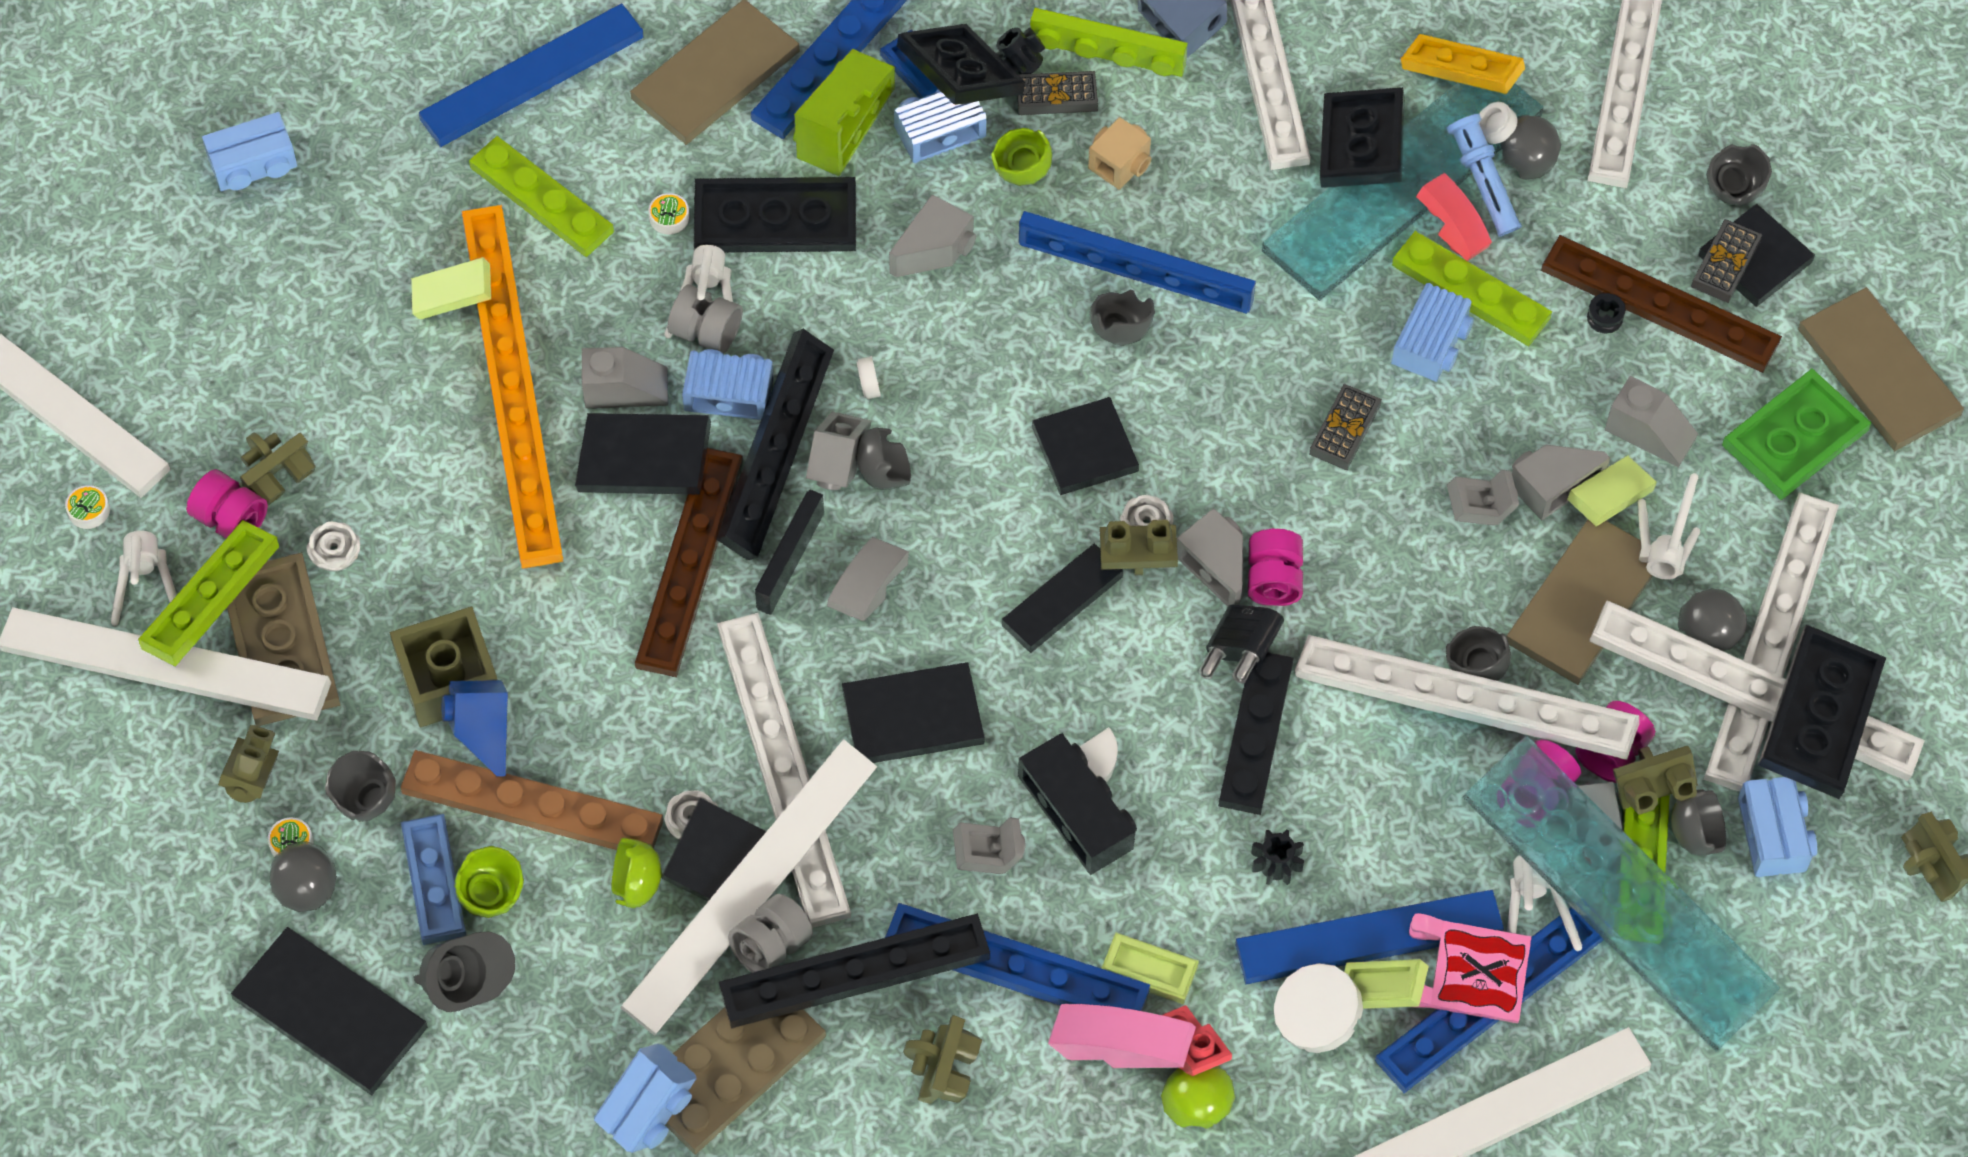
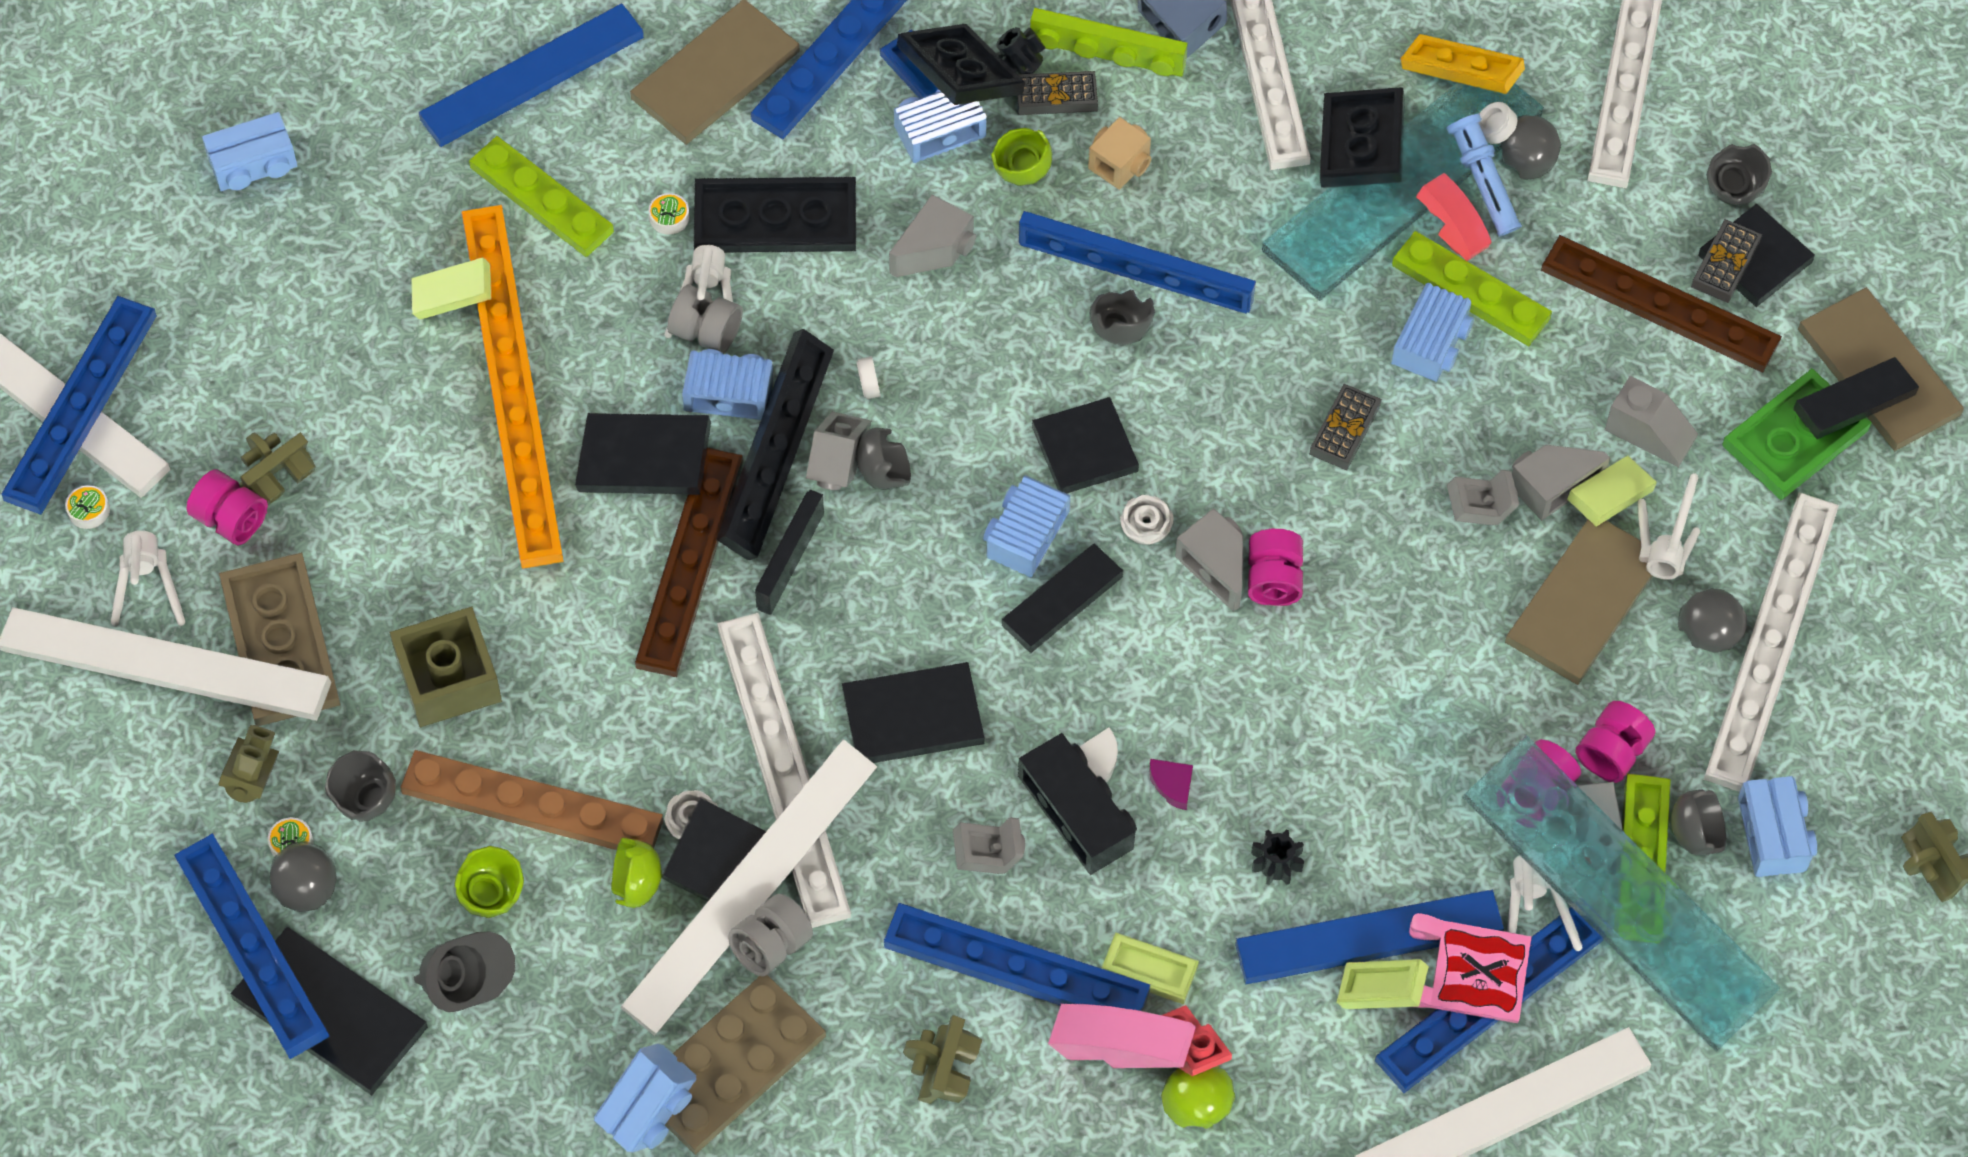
(78, 405): none -> blue tile
(208, 593): lime plate -> none
(251, 946): none -> blue plate
(332, 535): white plate -> none
(433, 879): medium blue tile -> none
(479, 719): blue slope -> none
(622, 379): light grey slope -> none
(842, 111): lime wedge -> none
(854, 970): black plate -> none
(866, 577): light grey slope -> none
(1027, 525): none -> light blue brick
(1138, 546): olive hips -> none
(1172, 781): none -> magenta tile
(1241, 637): black piece -> none
(1256, 735): black plate -> none
(1318, 1008): white tile -> none
(1468, 697): white tile -> none
(1479, 653): dark grey hair -> none
(1605, 302): black bush -> none
(1656, 777): olive hips -> none
(1735, 681): white tile -> none
(1822, 711): black tile -> none
(1855, 398): none -> black tile

